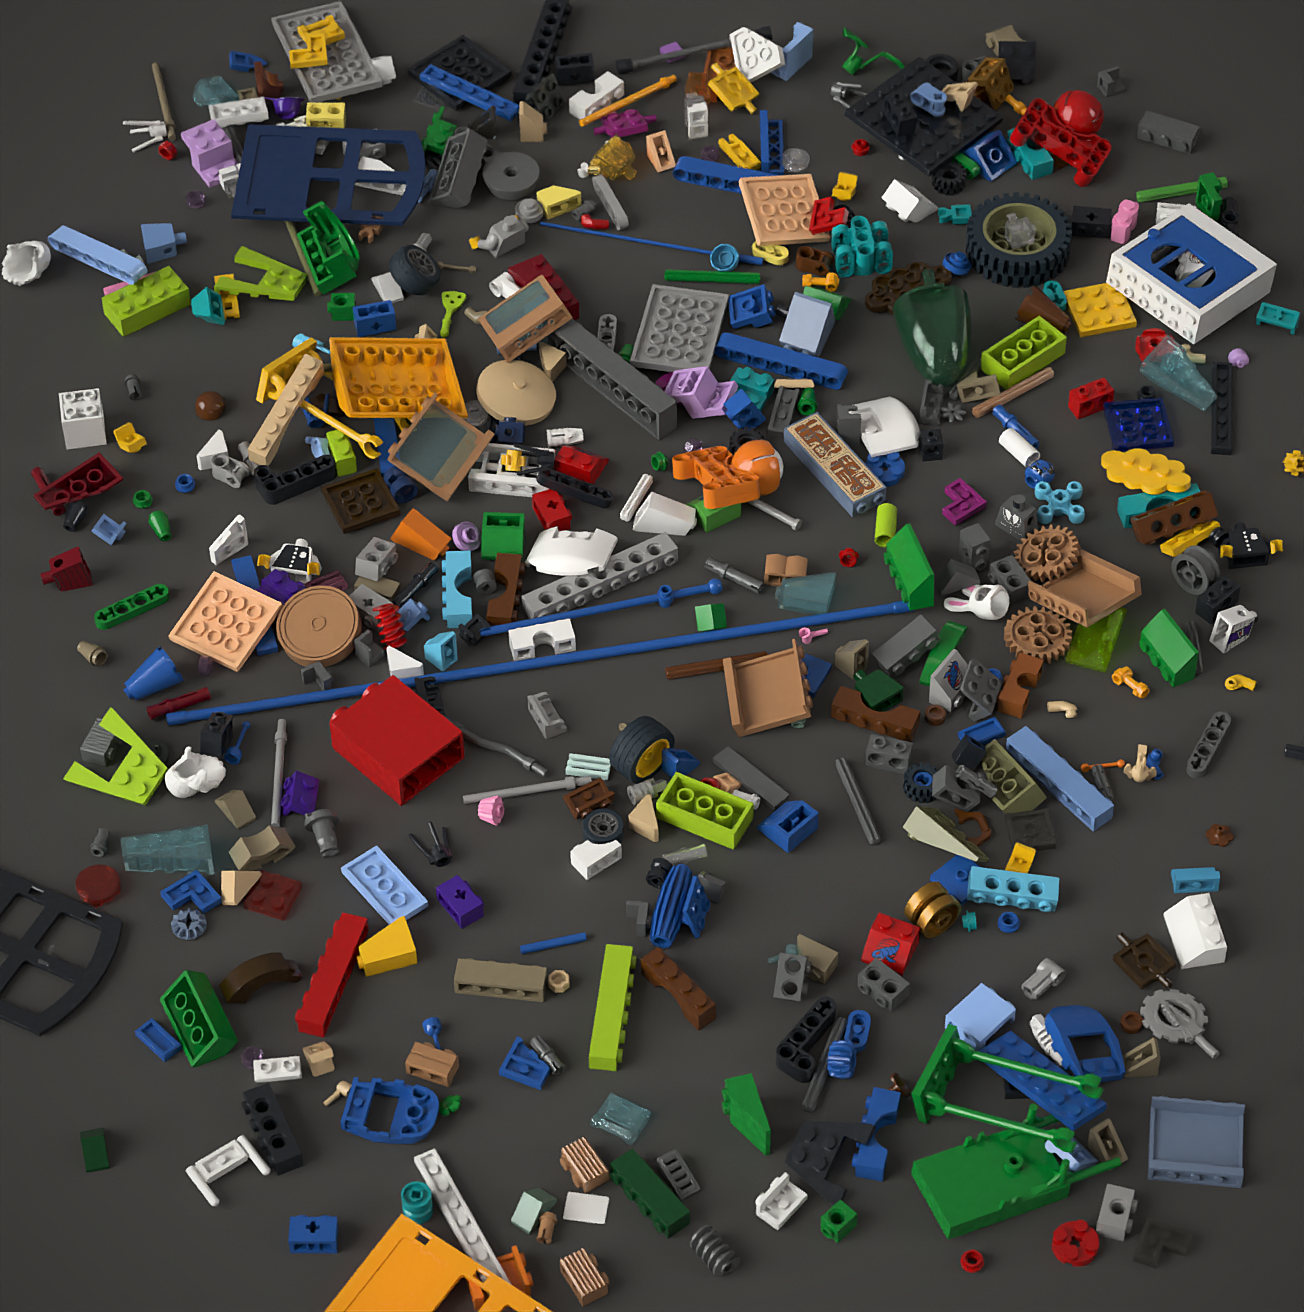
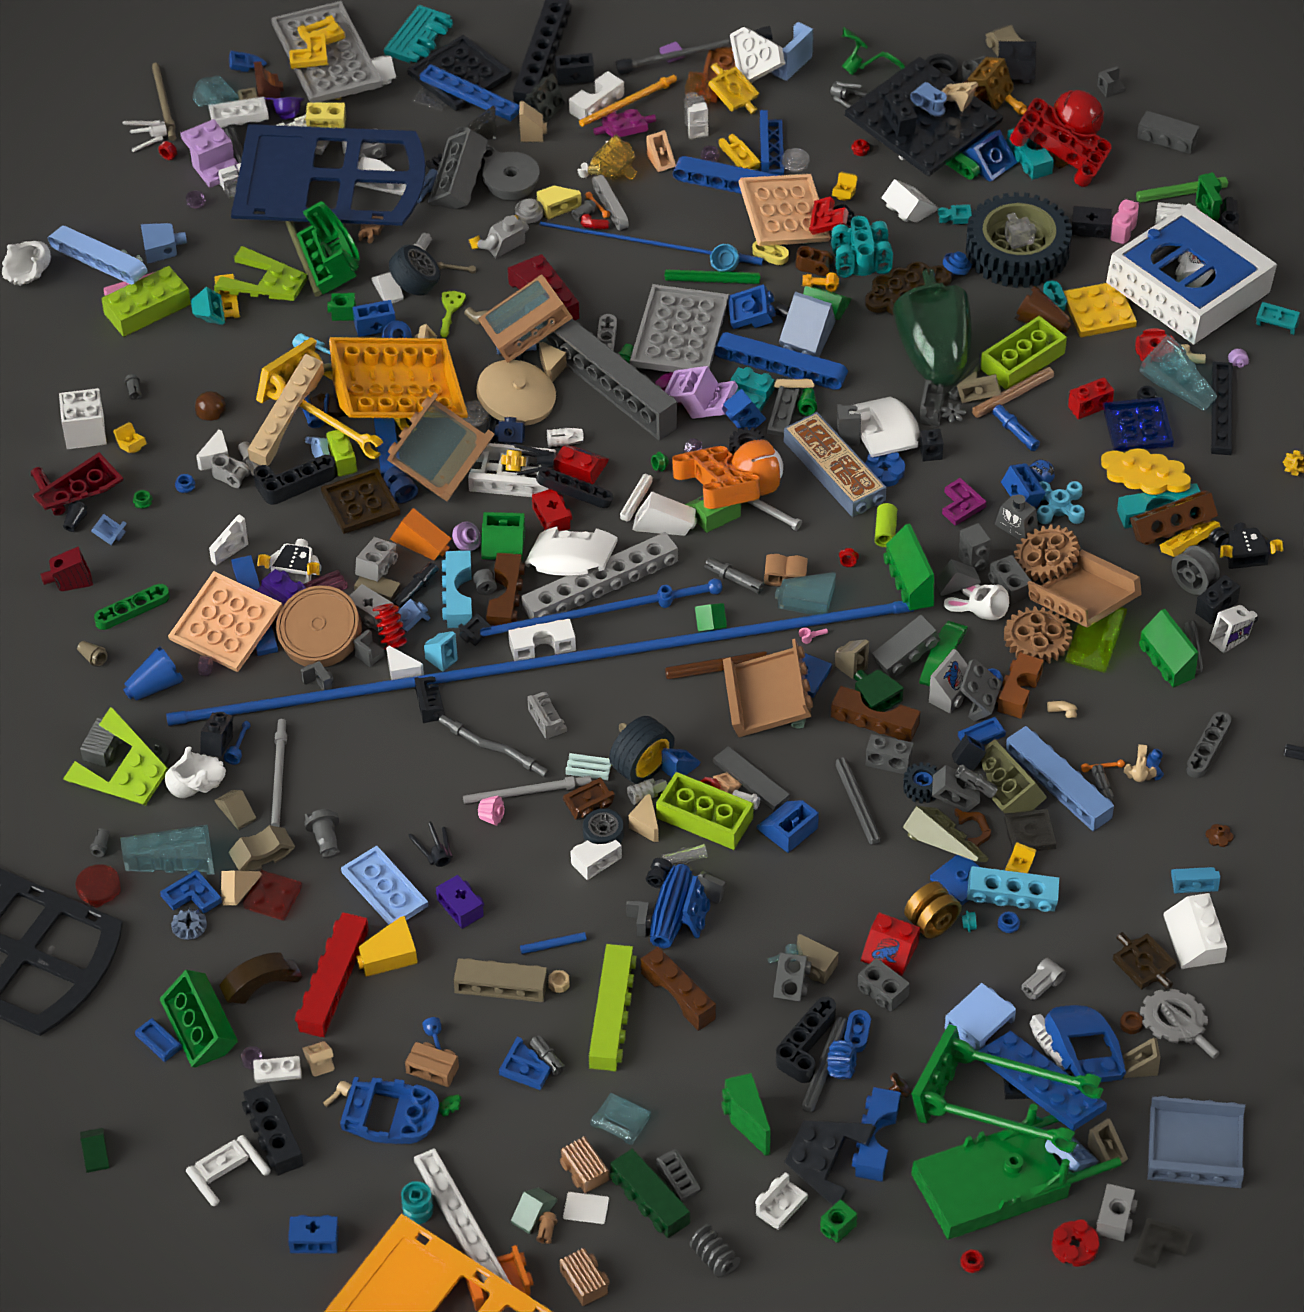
(159, 523): green cone -> none
(178, 703): dark red pin -> none
(300, 793): dark purple bracket -> none
(396, 329): none -> blue plate
(396, 739): red brick -> none
(418, 34): none -> teal hinge
(437, 134): green bracket -> none
(504, 285): white piece -> none
(605, 213): none -> orange hinge
(935, 715): reddish brown tile -> none
(949, 185): black tyre -> none
(1019, 447): white pin -> none
(1021, 480): none -> blue brick
(1124, 675): light orange bar -> none
(1238, 681): yellow arm -> none

